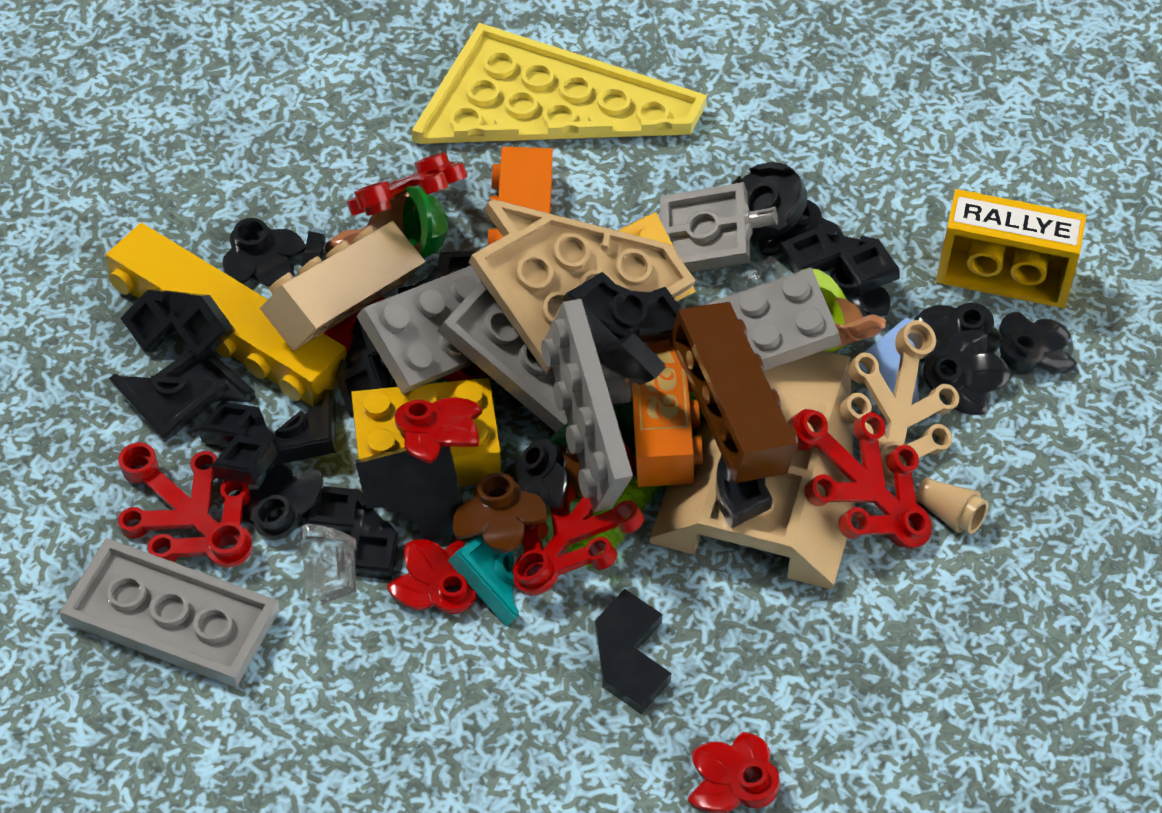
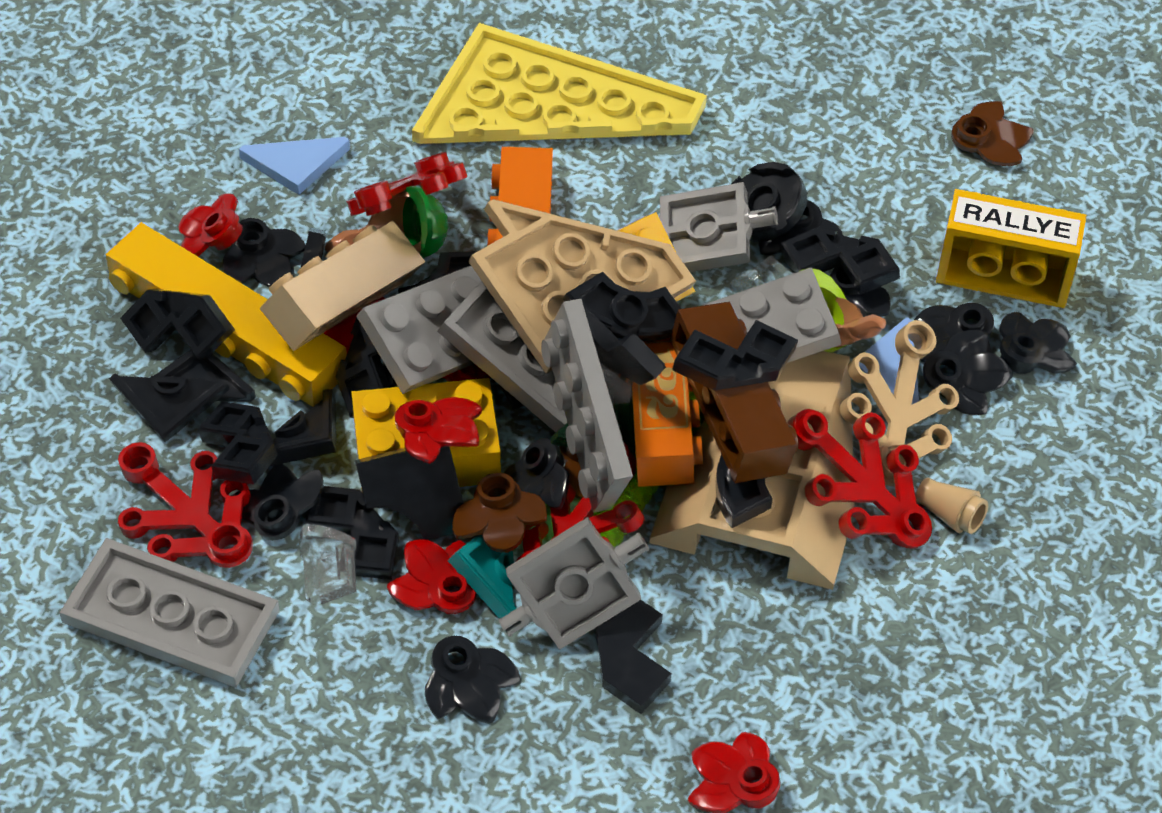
(211, 225): none -> red plate
(295, 162): none -> light blue tile
(470, 685): none -> black plate
(573, 583): none -> light grey plate
(720, 366): none -> black tile
(991, 135): none -> reddish brown plate

